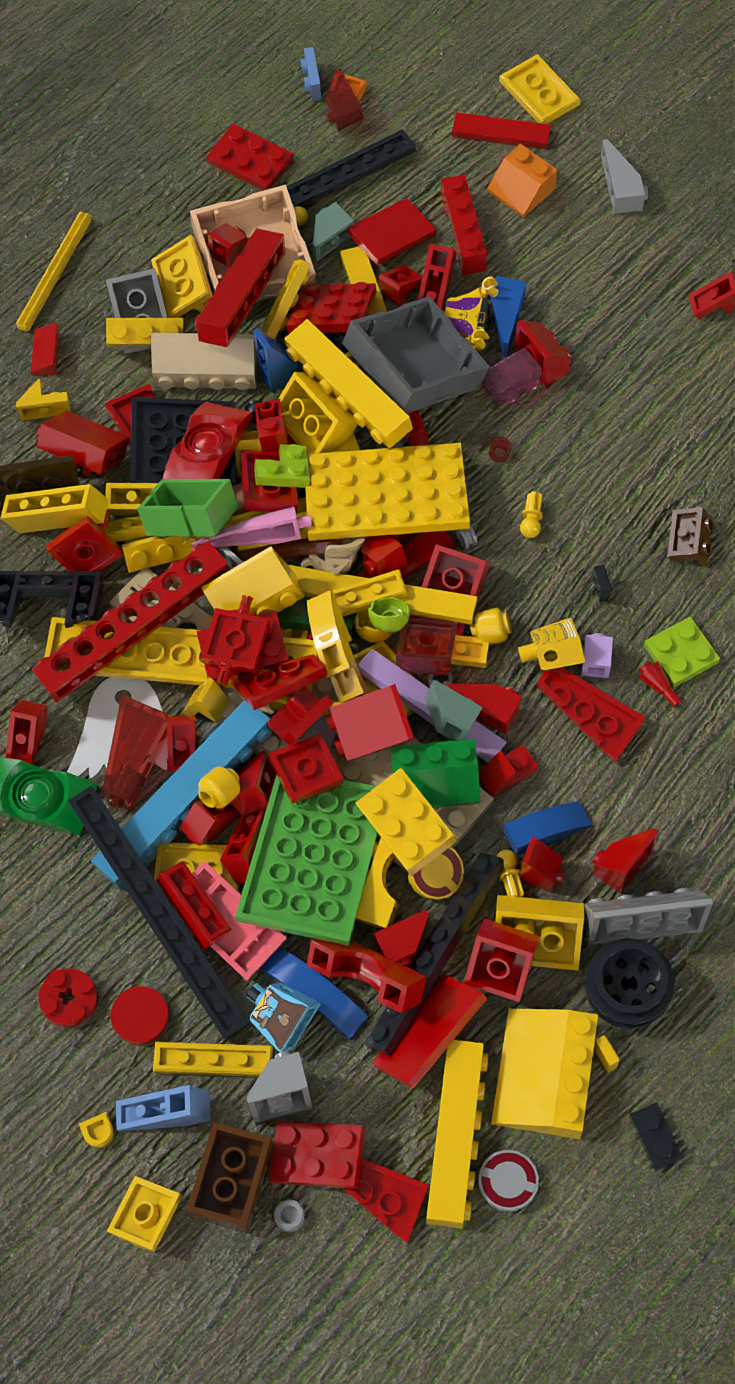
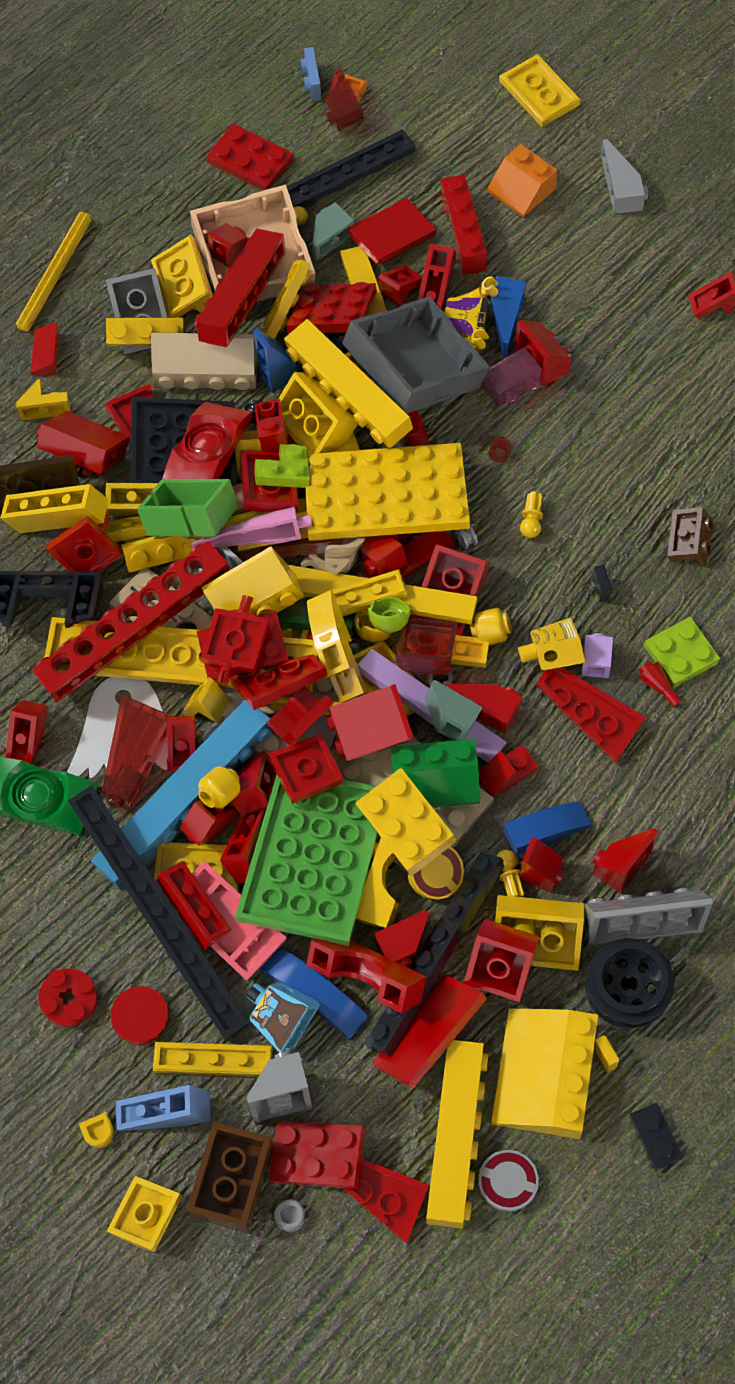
(501, 130): red tile -> none

